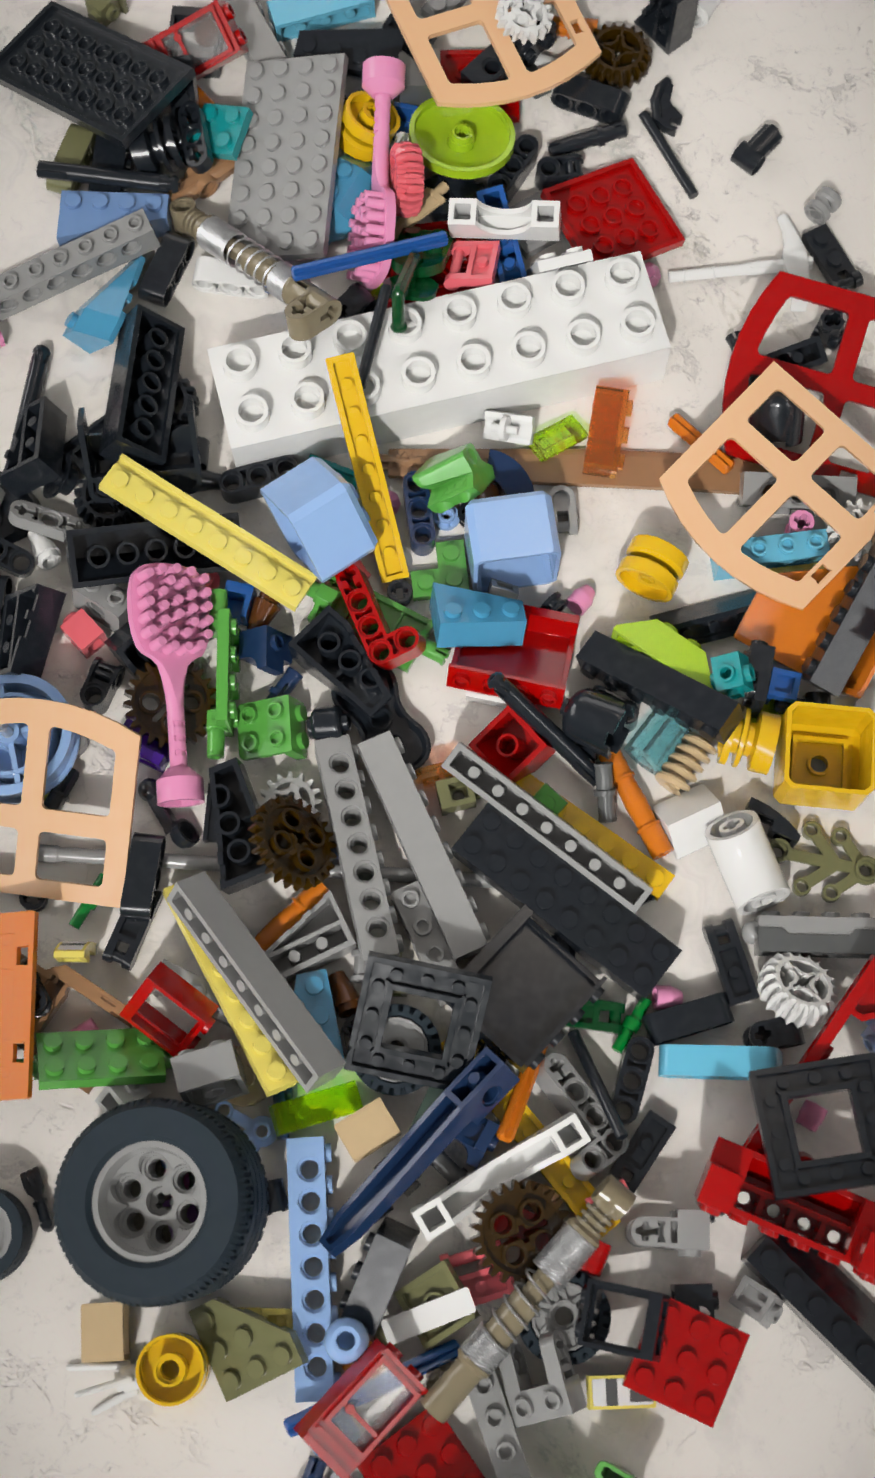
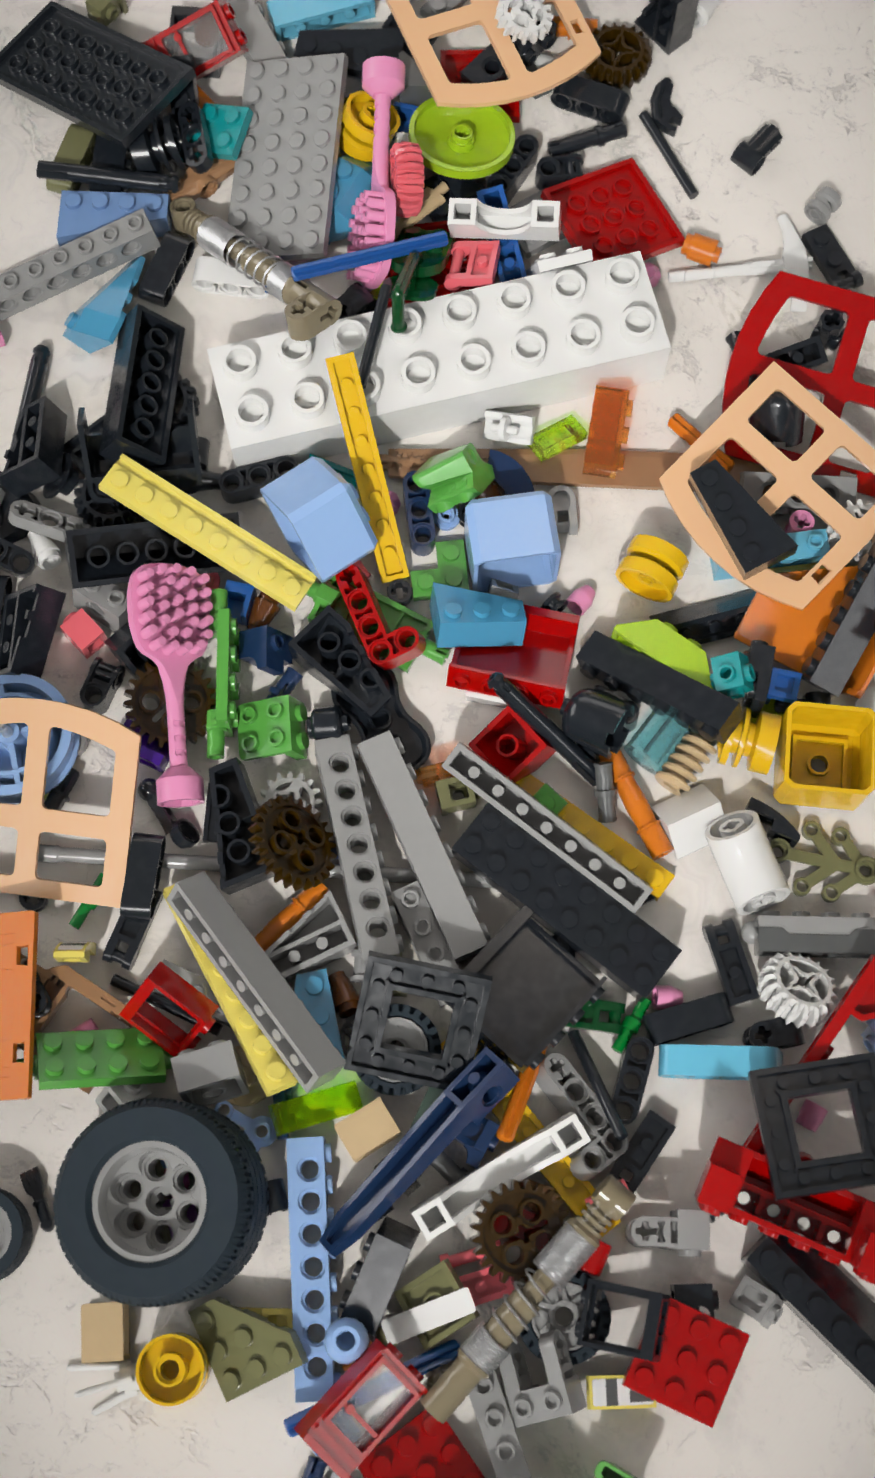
(160, 1002): none -> black bar
(701, 249): none -> orange brick
(741, 523): none -> black wedge

